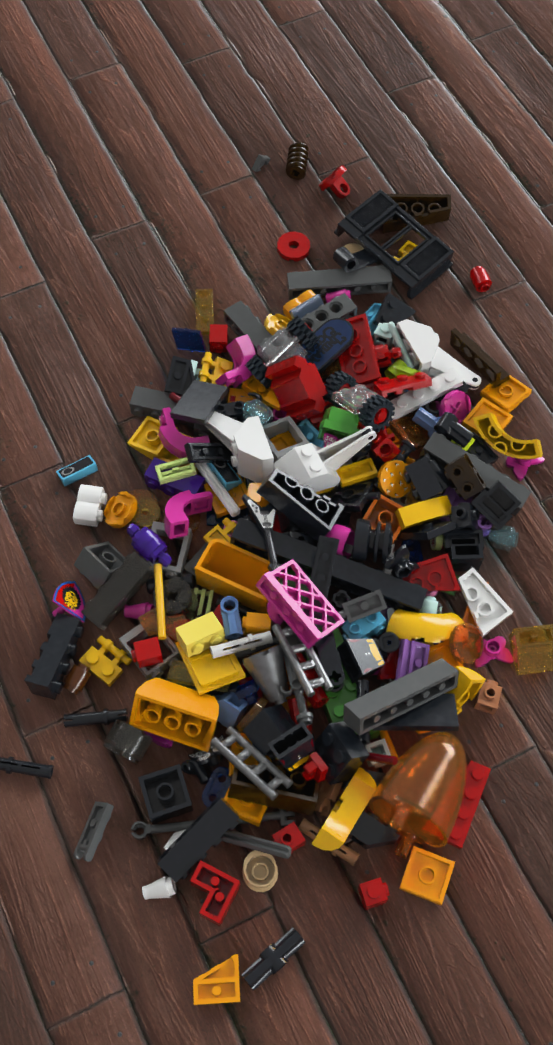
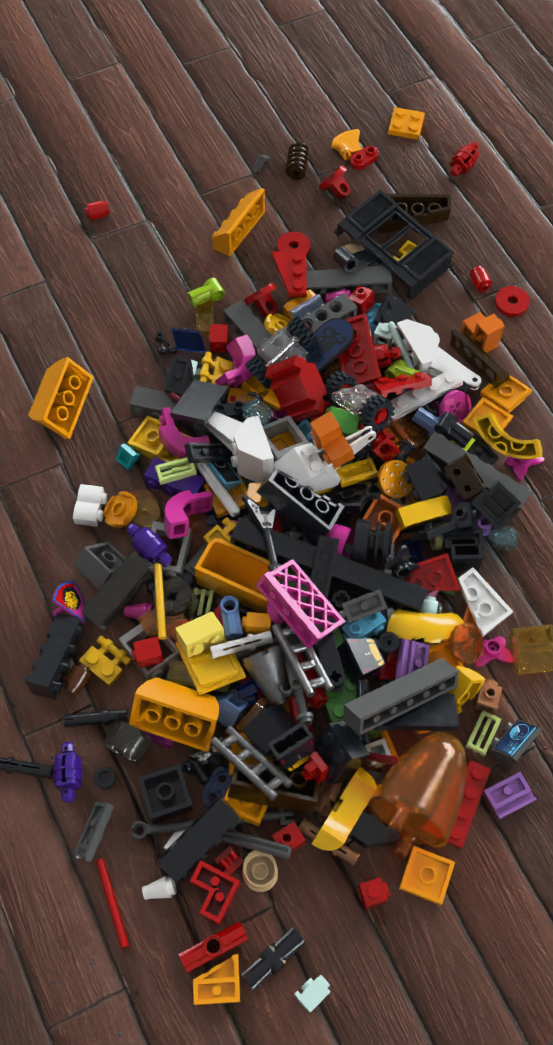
(61, 397): none -> light orange windscreen
(67, 772): none -> dark purple piece
(77, 470): slope -> none
(96, 210): none -> red brick
(105, 778): none -> black tile
(112, 904): none -> red bar
(127, 456): none -> teal tile
(162, 350): none -> black piece
(199, 955): none -> red piece
(209, 291): none -> lime piece
(229, 861): none -> red tile
(239, 222): none -> light orange slope
(261, 298): none -> red tile
(293, 272): none -> red wing
(313, 993): none -> light aqua brick
(329, 437): none -> orange brick
(347, 143): none -> light orange arm
(363, 299): none -> red brick
(364, 157): none -> red plate
(406, 123): none -> light orange plate
(464, 159): none -> red piece
(476, 748): none -> yellowish green tile
(484, 330): none -> orange brick
(509, 795): none -> medium lavender plate
(512, 293): none -> red tile
(514, 743): none -> slope

